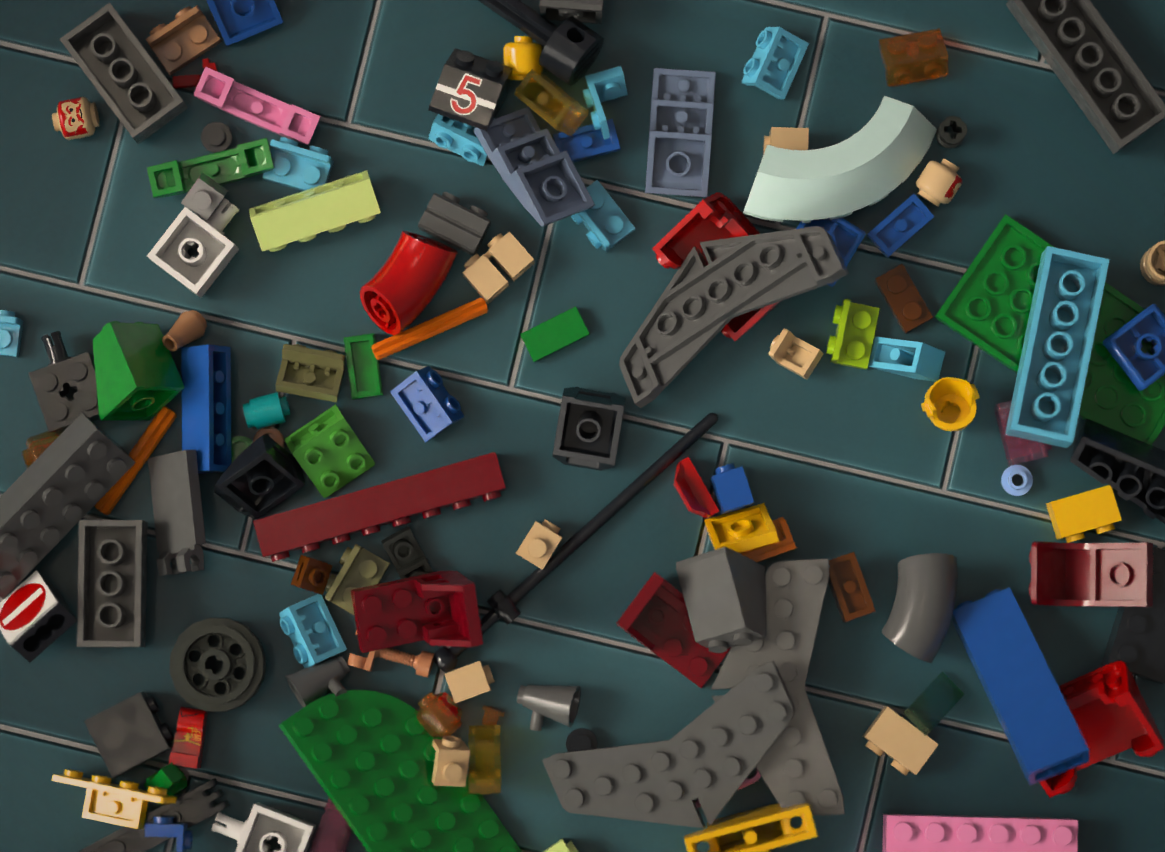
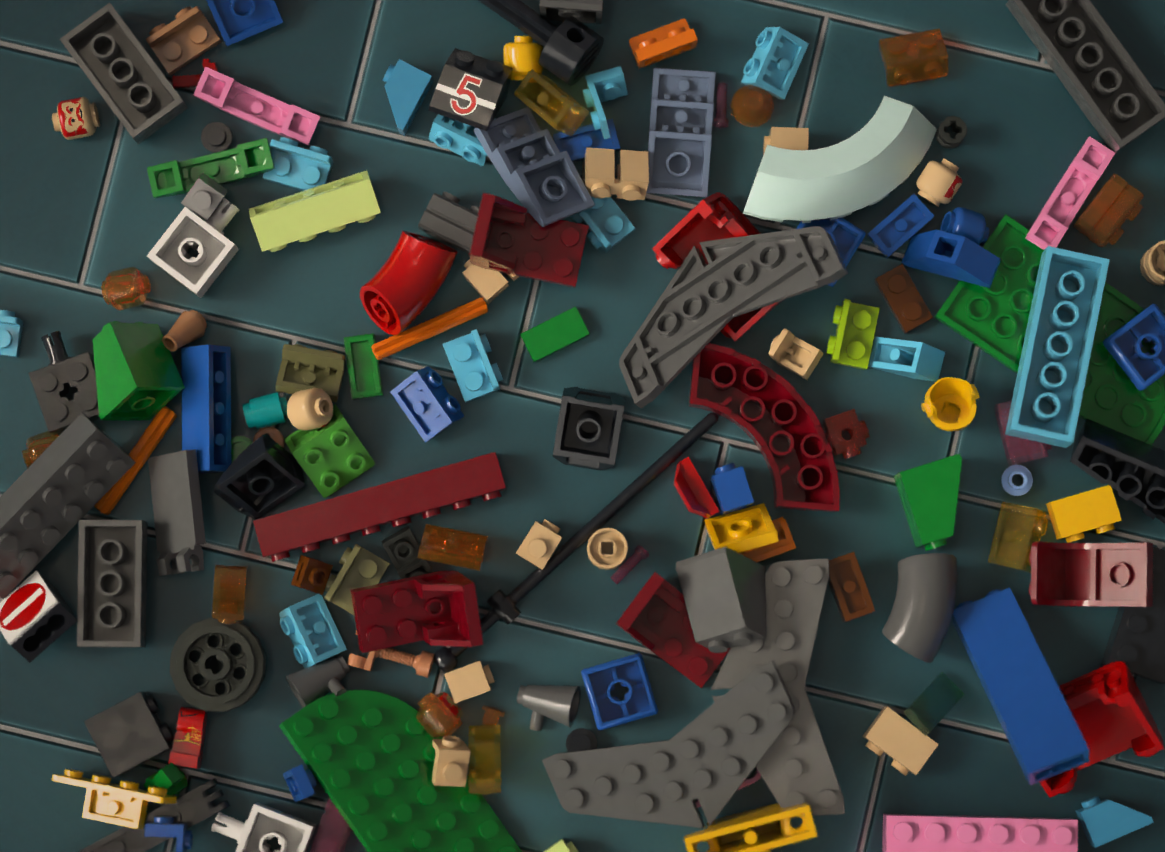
(125, 288): none -> clear orange head
(229, 593): none -> clear orange bracket
(300, 782): none -> blue plate
(310, 409): none -> tan head
(406, 91): none -> dark azure slope
(452, 547): none -> clear orange bracket
(471, 365): none -> medium azure bracket
(516, 244): none -> dark red bracket
(607, 548): none -> tan wheel
(631, 174): none -> tan piece
(638, 701): none -> blue brick
(640, 554): none -> clear pink piece
(663, 43): none -> orange bracket
(720, 120): none -> clear pink piece
(752, 105): none -> clear orange brick
(776, 422): none -> dark red brick
(849, 423): none -> clear red brick
(930, 500): none -> green slope
(951, 257): none -> blue slope
(966, 224): none -> blue head
(1014, 534): none -> clear yellow bracket
(1070, 194): none -> bright pink slope
(1108, 820): none -> dark azure slope
(1109, 211): none -> clear orange brick

